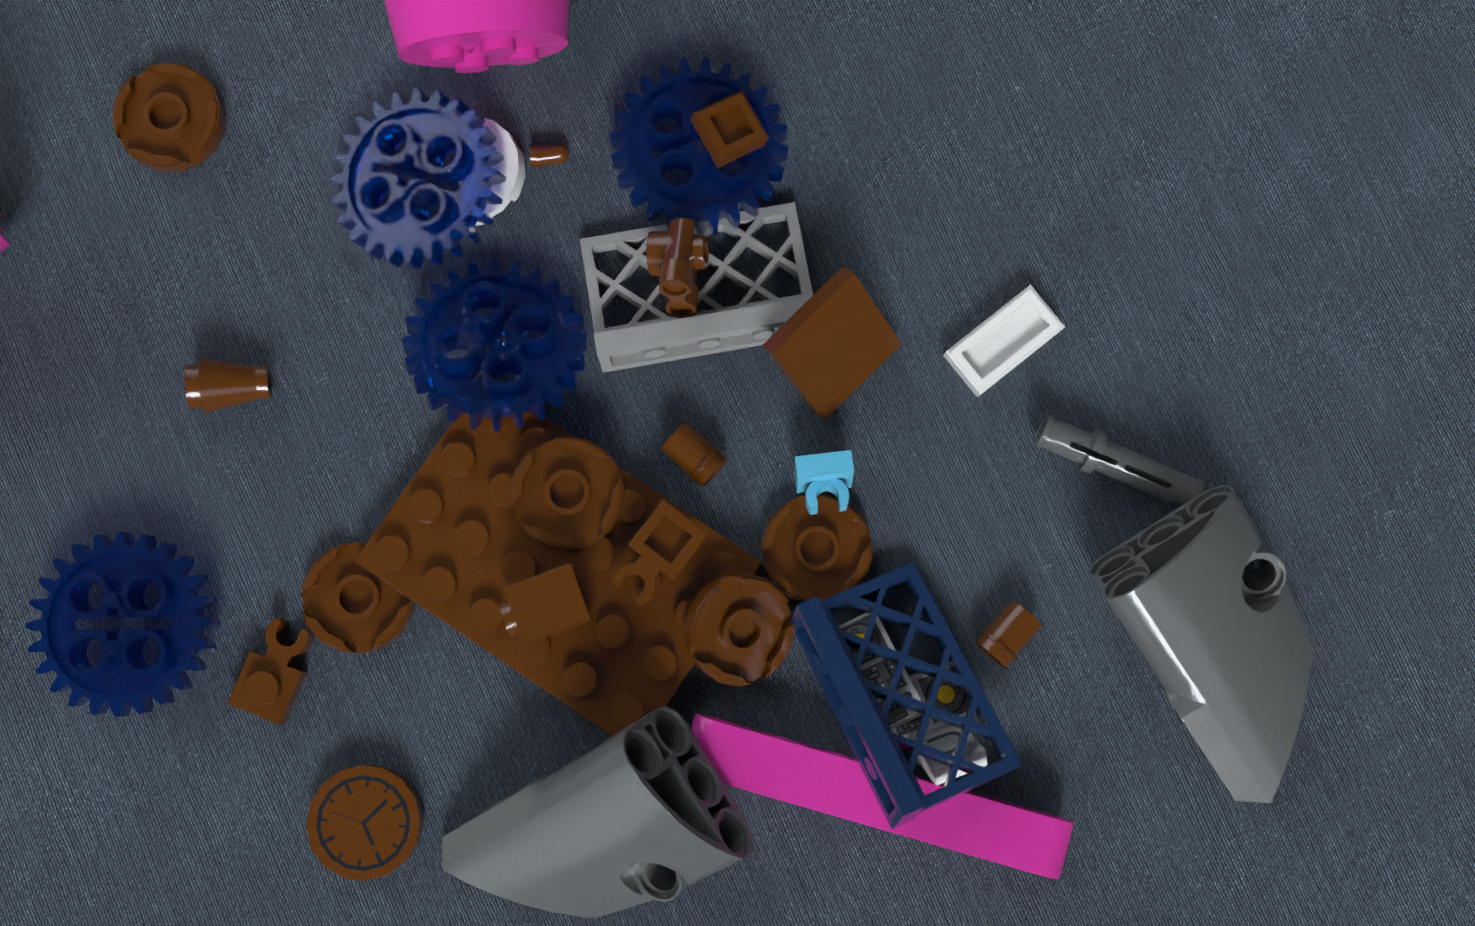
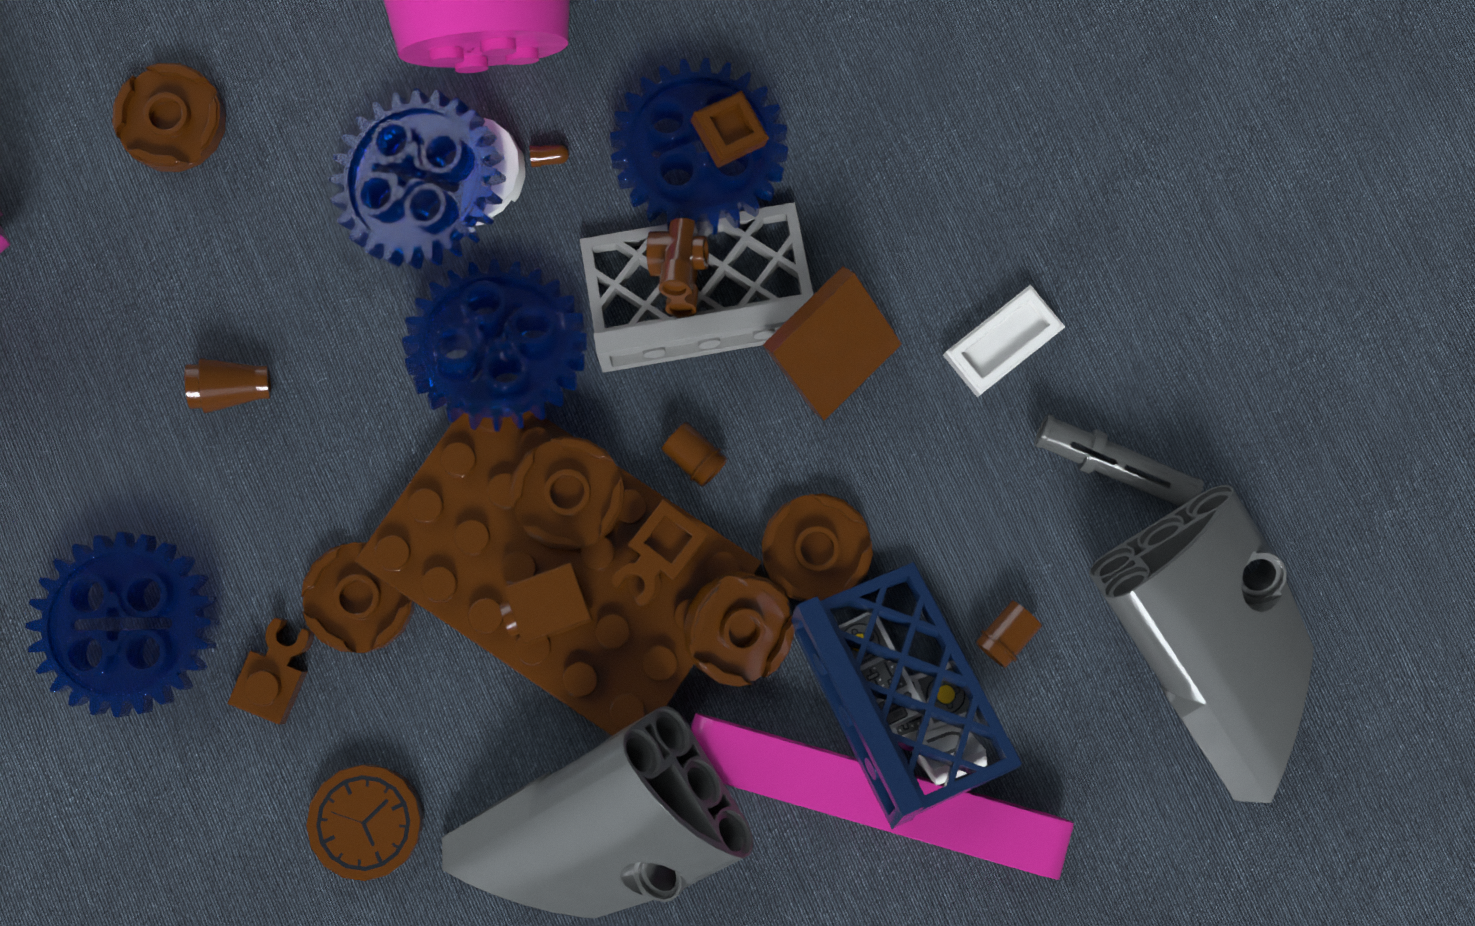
(824, 473): medium azure tile -> none

